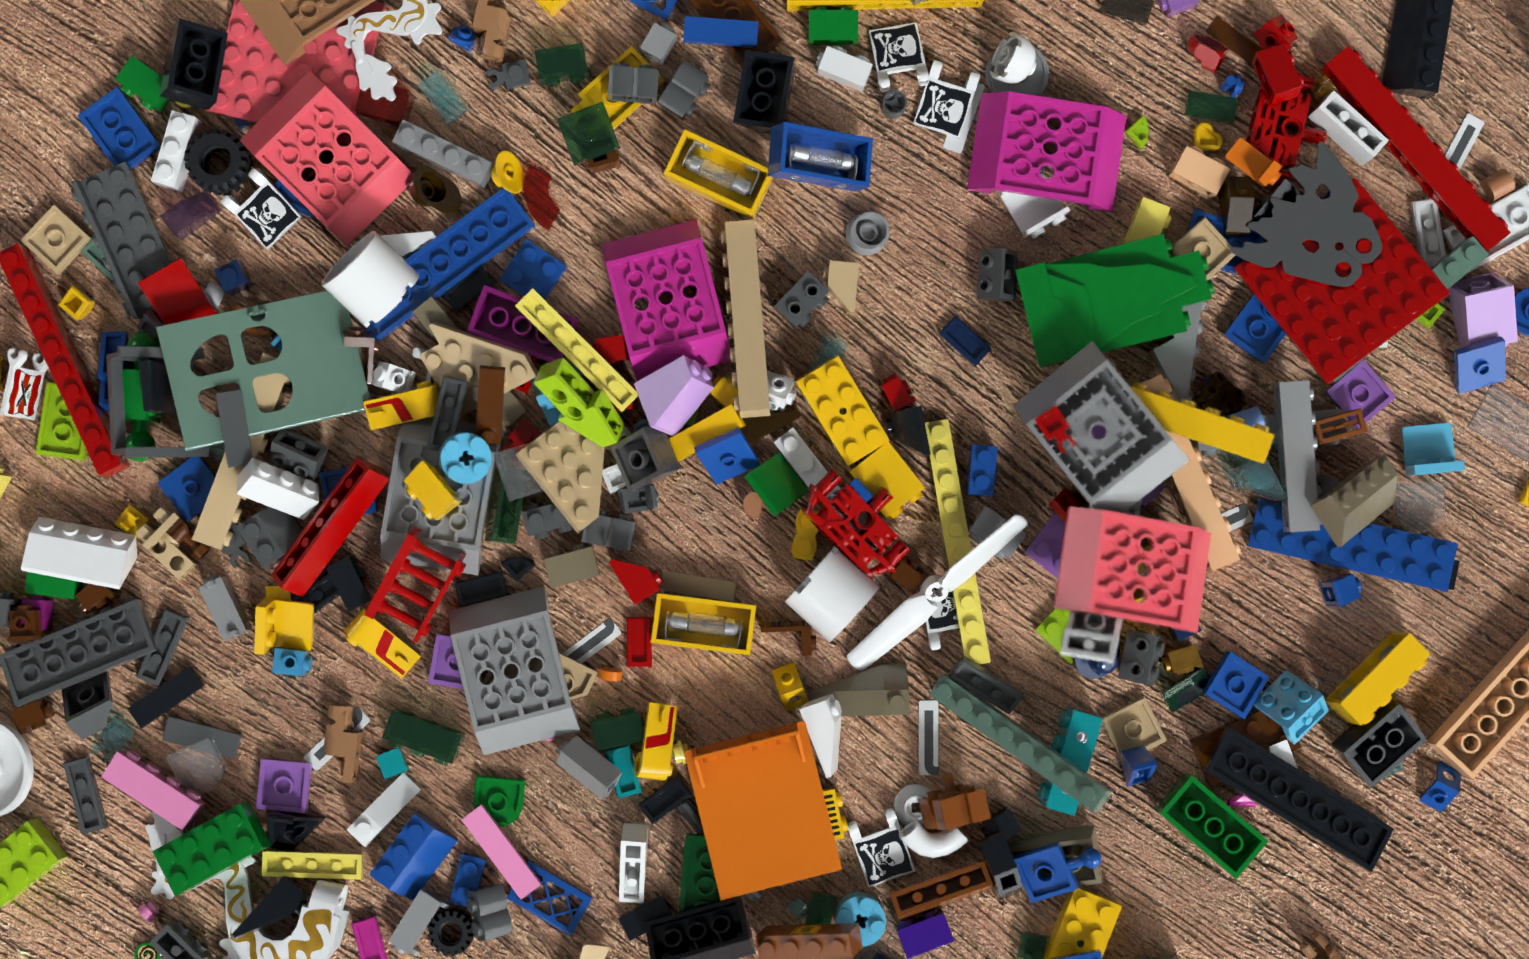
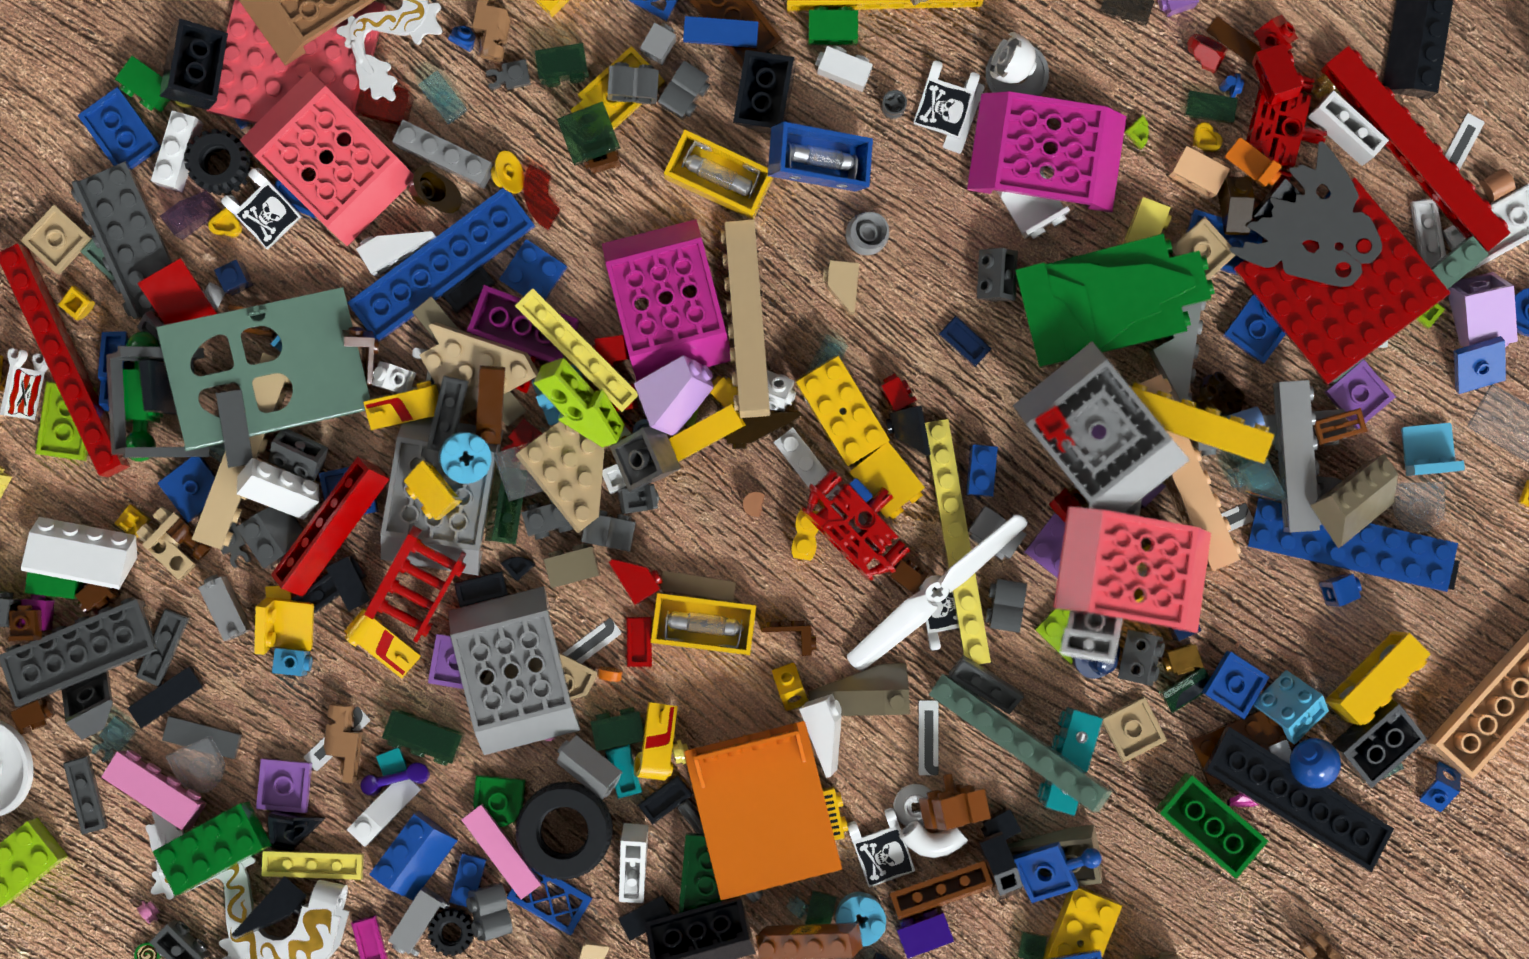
(225, 223): none -> yellow tile
(370, 279): white brick -> none
(416, 772): none -> dark purple bar
(540, 855): none -> black tyre
(727, 455): blue plate -> none
(776, 484): green tile -> none
(799, 298): dark grey brick -> none
(832, 594): white brick -> none
(897, 51): flag -> none
(1006, 606): none -> dark grey brick
(1137, 765): blue slope -> none
(1315, 763): none -> blue brick

